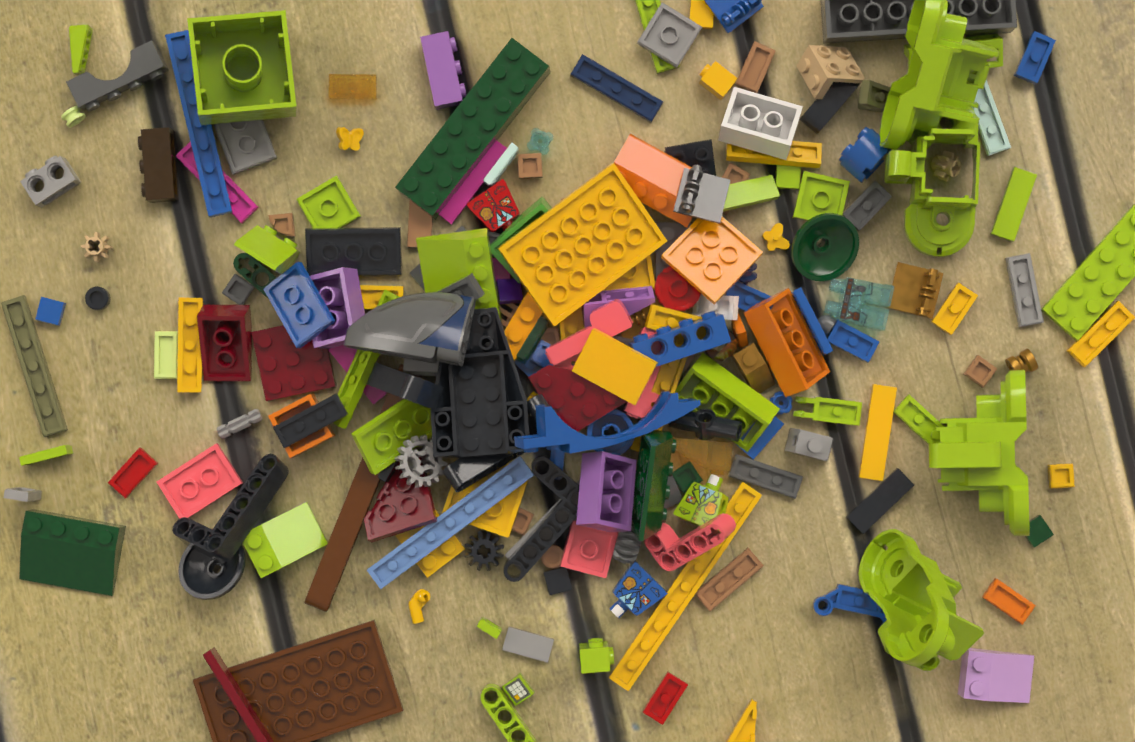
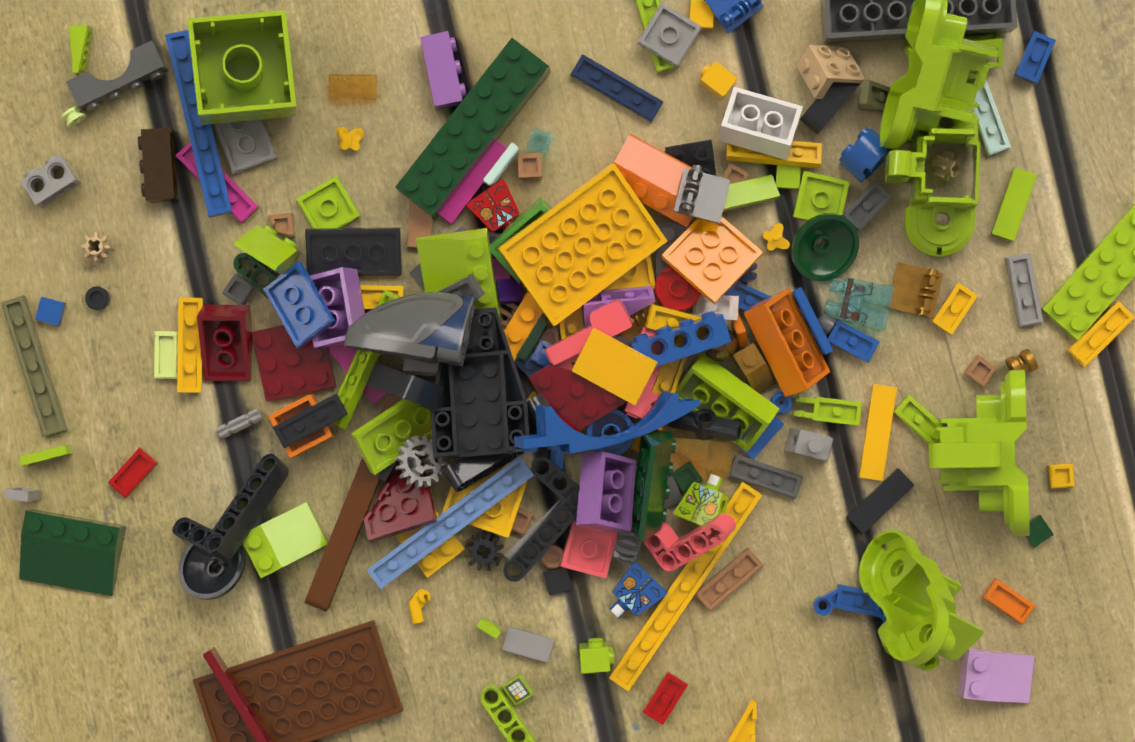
(199, 482): coral plate -> none
(755, 67): medium nougat tile -> none

